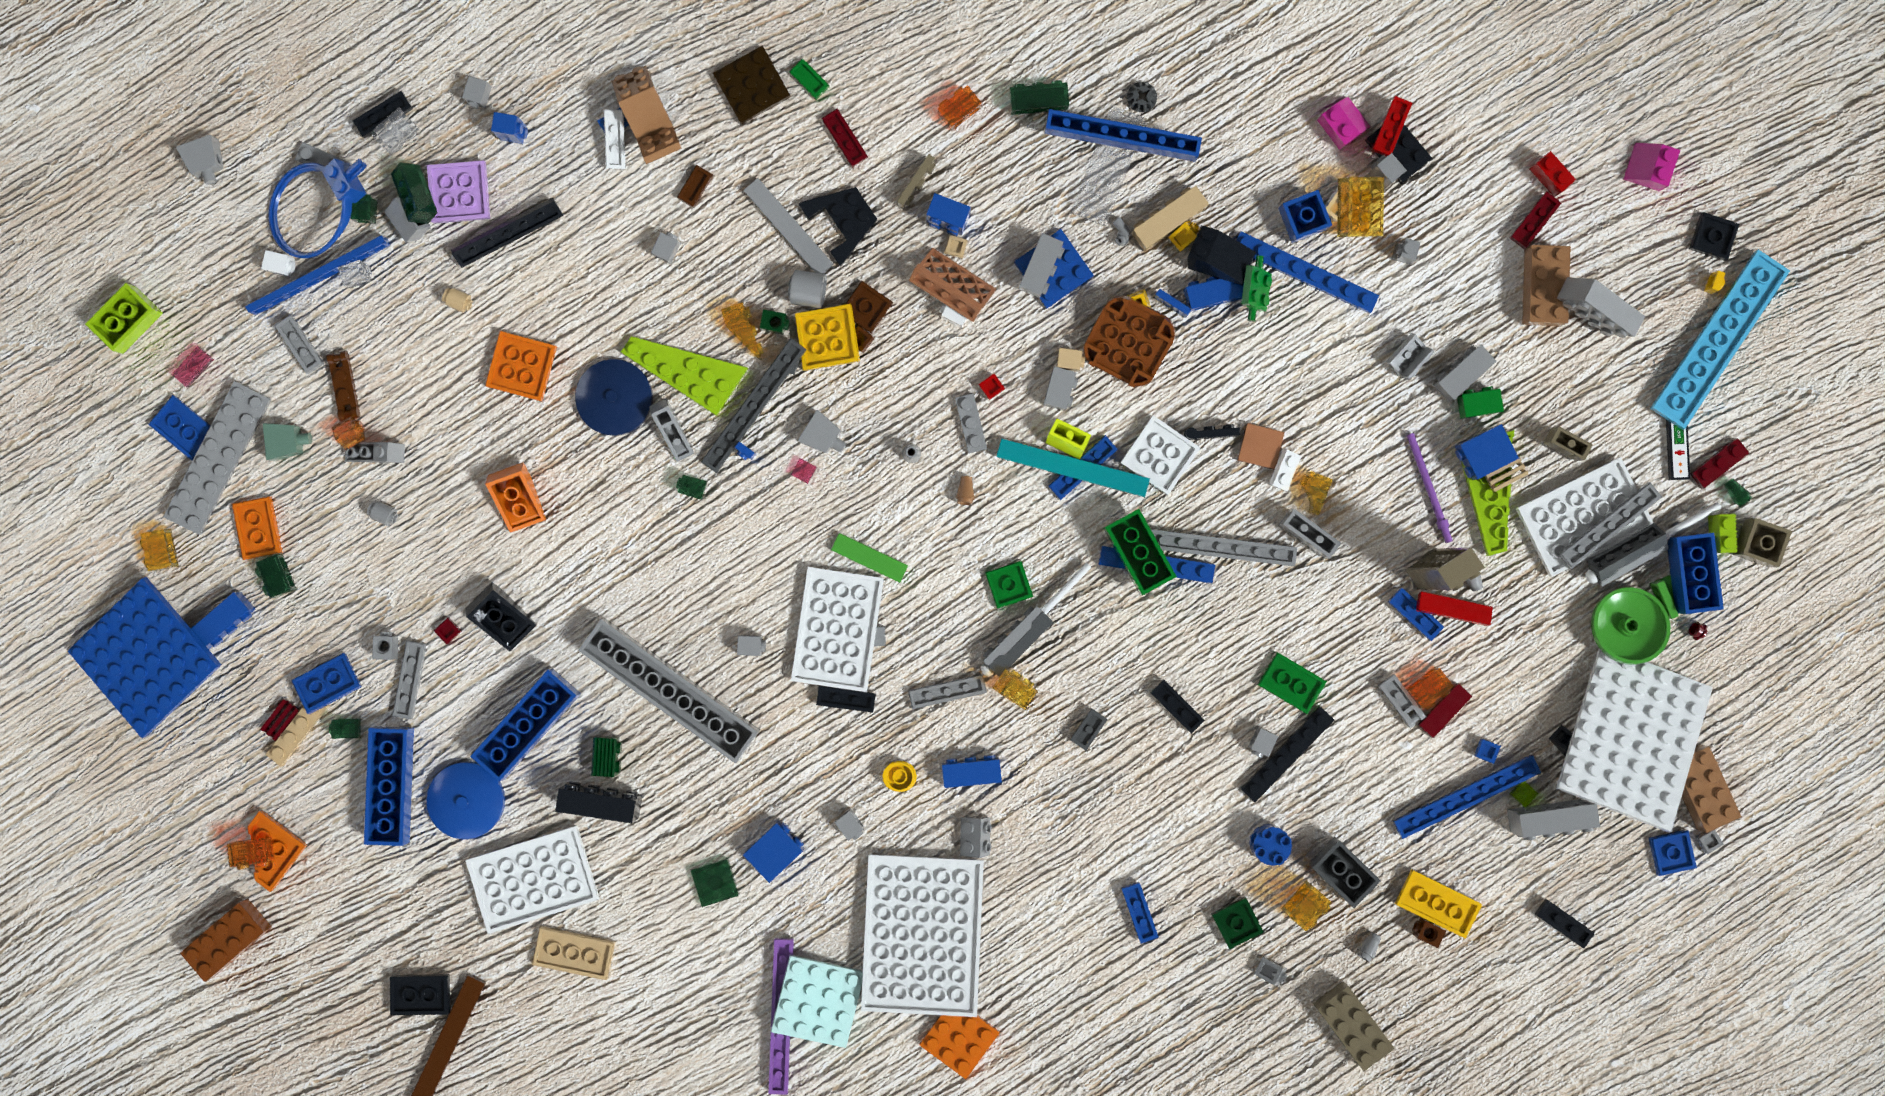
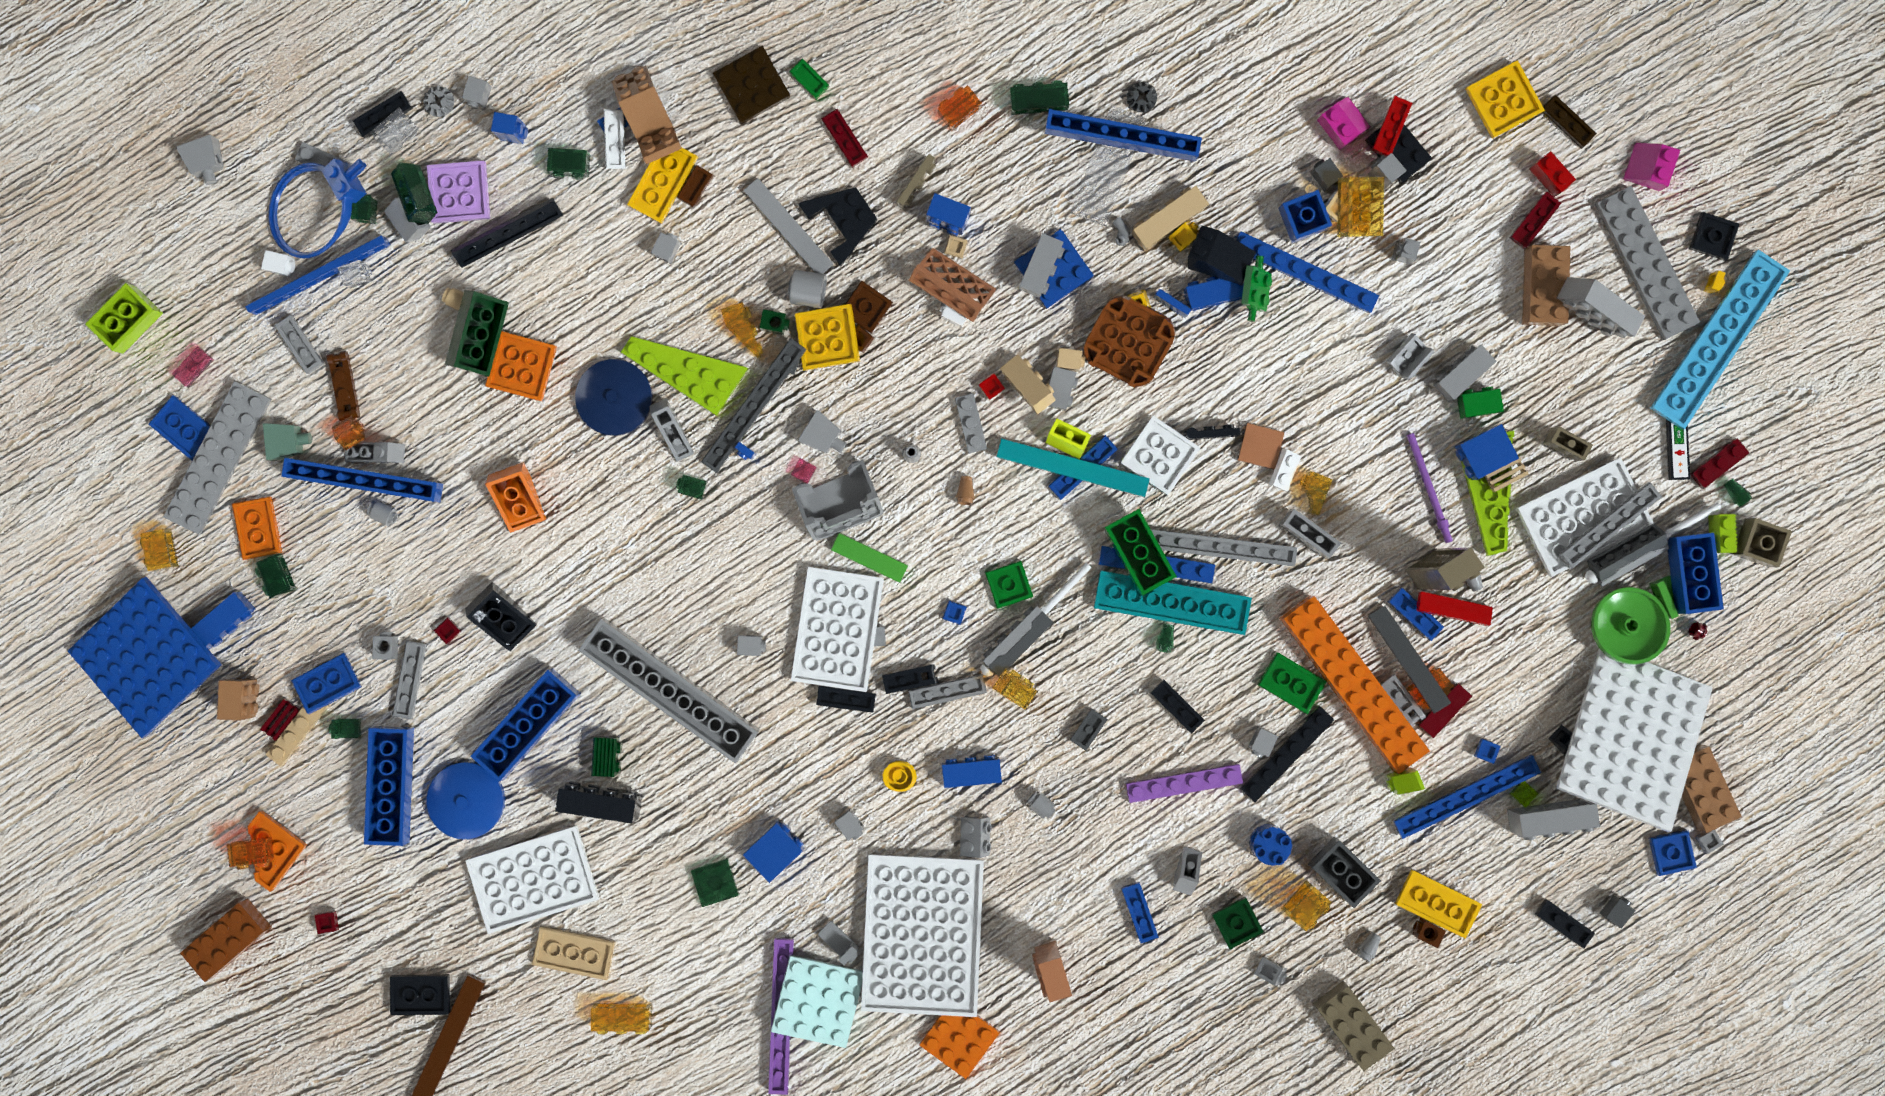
(237, 699): none -> medium nougat brick
(326, 922): none -> dark red plate
(362, 480): none -> blue brick
(447, 101): none -> light grey gear
(476, 333): none -> dark green brick
(568, 163): none -> clear green brick
(621, 1018): none -> clear yellow brick
(662, 184): none -> yellow plate
(838, 503): none -> light grey windscreen
(839, 942): none -> light grey bracket
(909, 679): none -> black plate
(954, 612): none -> blue tile
(1028, 383): none -> tan brick
(1041, 805): none -> light grey brick
(1051, 972): none -> nougat brick
(1165, 641): none -> clear green cone
(1174, 604): none -> teal plate
(1184, 783): none -> medium lavender plate
(1187, 871): none -> light grey slope
(1326, 173): none -> dark grey brick
(1354, 684): none -> orange brick
(1405, 782): none -> lime slope
(1409, 659): none -> dark grey tile
(1504, 99): none -> yellow plate
(1568, 121): none -> dark brown tile
(1618, 911): none -> dark grey brick
(1647, 263): none -> light grey plate

